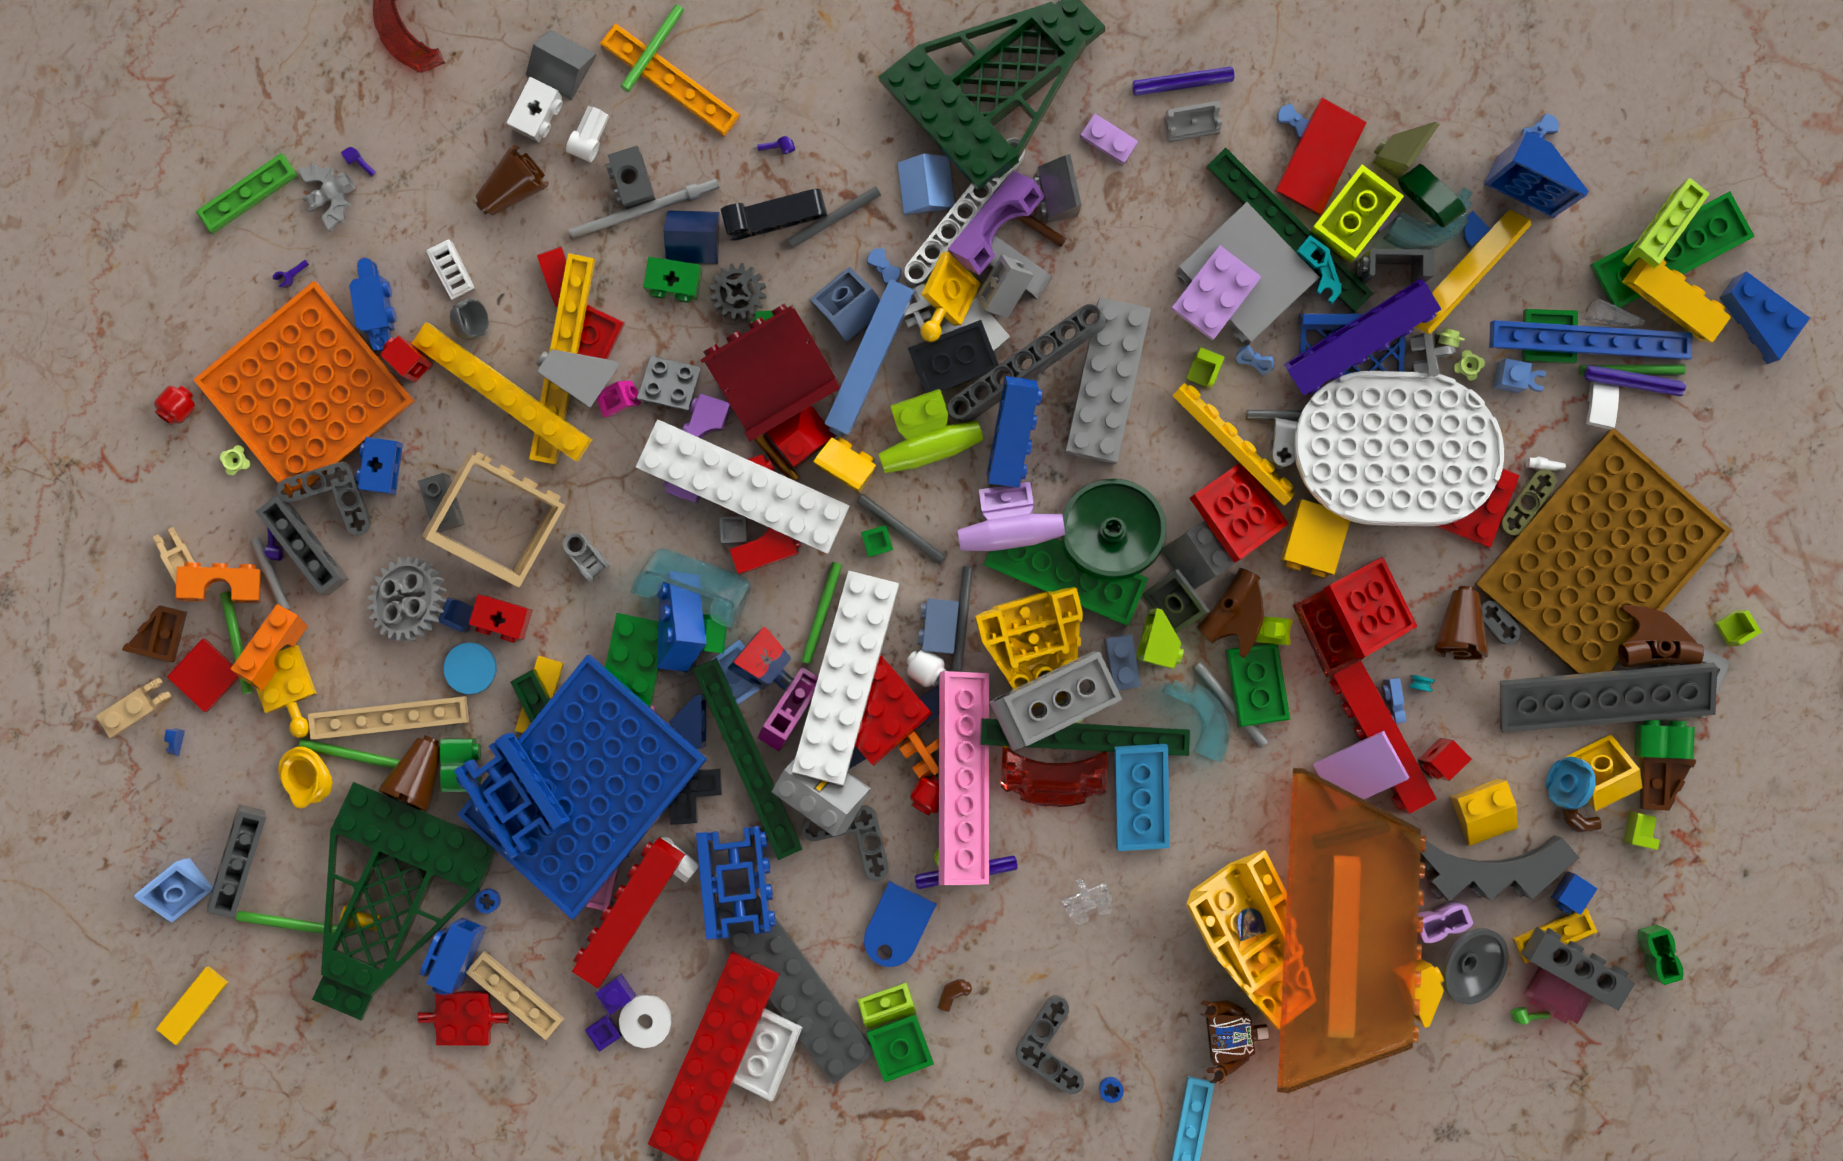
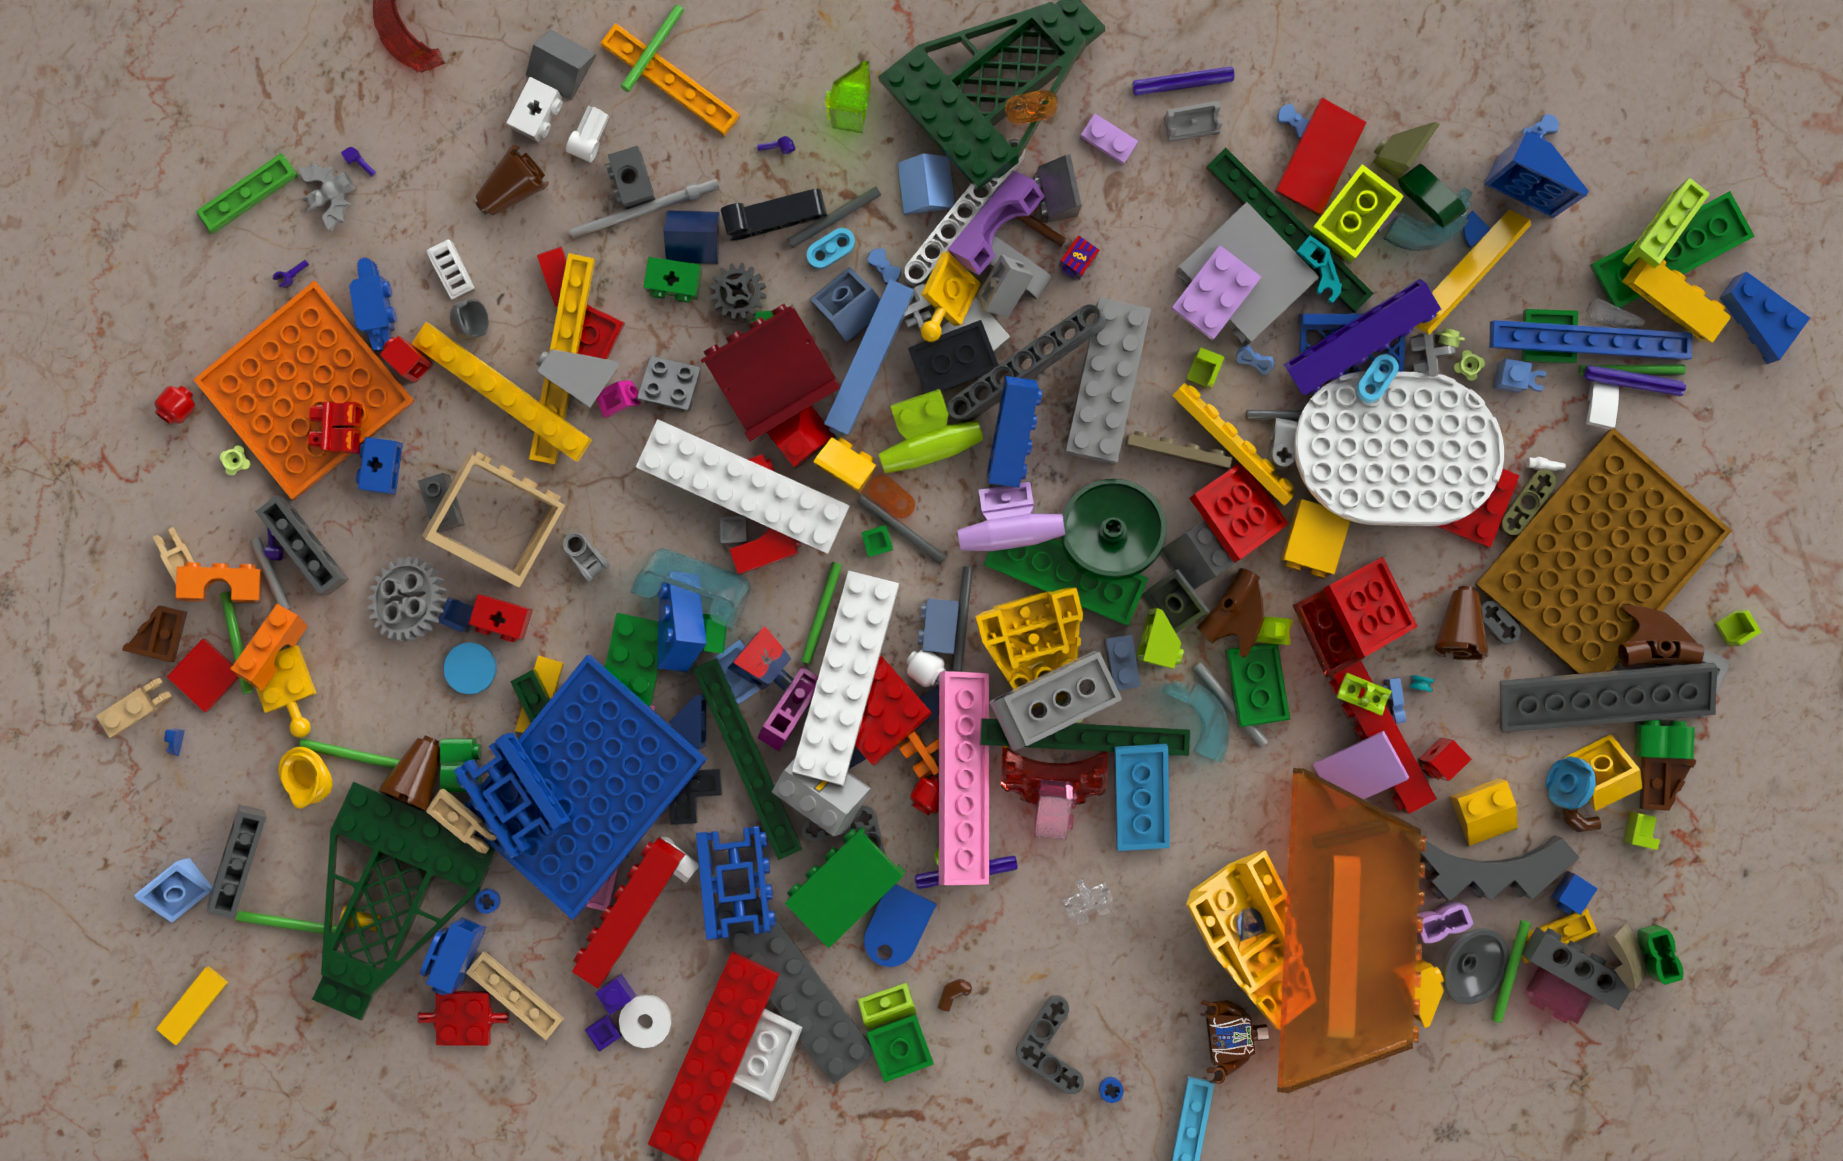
(336, 415): none -> red hips
(338, 488): dark grey beam -> none
(388, 717): tan plate -> none
(459, 820): none -> tan hinge
(707, 417): medium lavender arch -> none
(776, 457): pearl gold bar -> none
(829, 246): none -> medium azure plate
(843, 887): none -> green panel
(849, 99): none -> clear neon green slope
(891, 496): none -> clear orange plate
(1032, 108): none -> clear orange plate
(1054, 809): none -> clear pink brick
(1078, 258): none -> brick
(1189, 452): none -> dark tan plate
(1373, 699): none -> lime hips
(1377, 380): none -> medium azure plate
(1420, 260): dark grey panel -> none
(1511, 971): none -> bright green bar
(1521, 1015): bright green hand -> none
(1627, 949): none -> dark tan slope

